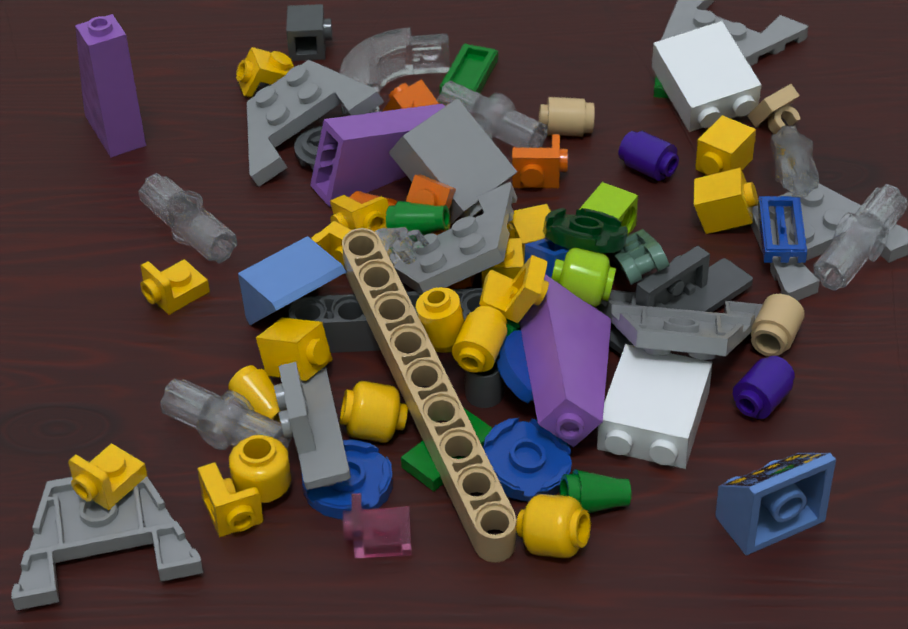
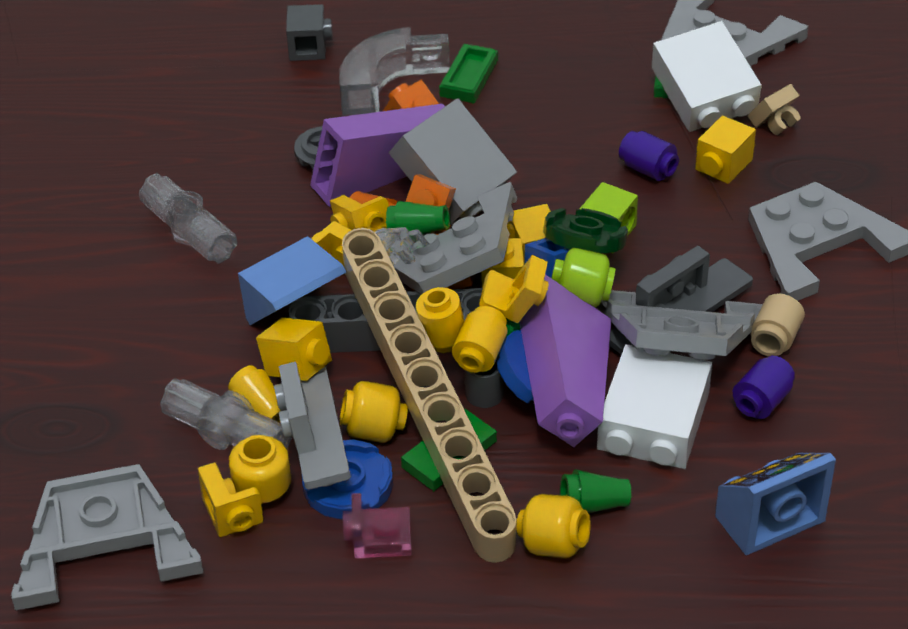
(107, 476): yellow bracket -> none
(109, 85): medium lavender slope -> none
(173, 286): yellow bracket -> none
(261, 67): yellow bracket -> none
(292, 105): light grey wing -> none
(497, 116): clear piece -> none
(527, 458): blue tile -> none
(539, 165): orange bracket -> none
(567, 116): tan brick -> none
(640, 256): sand green plate -> none
(724, 200): yellow brick -> none
(782, 250): blue tile -> none
(794, 161): clear piece -> none
(860, 237): clear piece -> none

